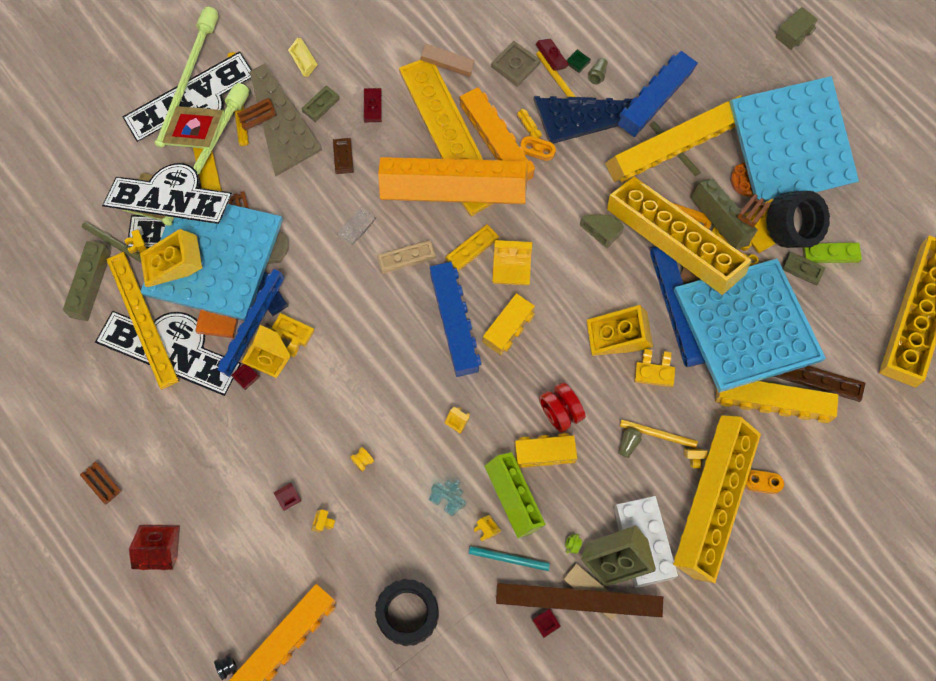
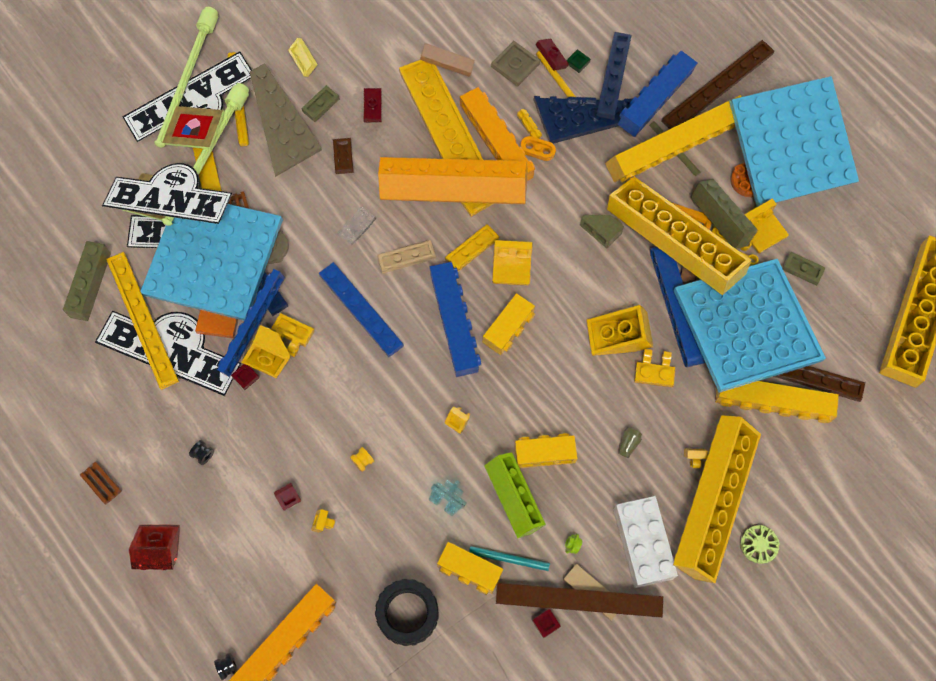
(110, 240): olive bar -> none
(137, 241): yellow tile -> none
(171, 258): yellow slope -> none
(201, 452): none -> black wheel
(255, 111): dark orange tile -> none
(361, 309): none -> blue plate
(469, 568): none -> yellow brick
(488, 527): yellow tile -> none
(562, 407): red wheel -> none
(598, 71): olive cone -> none
(614, 76): none -> dark blue plate
(619, 556): olive slope -> none
(659, 434): yellow bar -> none
(718, 85): none -> reddish brown tile
(759, 203): dark orange tile -> none
(760, 544): none -> yellowish green wheel
(764, 482): light orange plate -> none
(796, 28): olive brick -> none
(814, 219): black tyre -> none
(833, 253): lime plate -> none

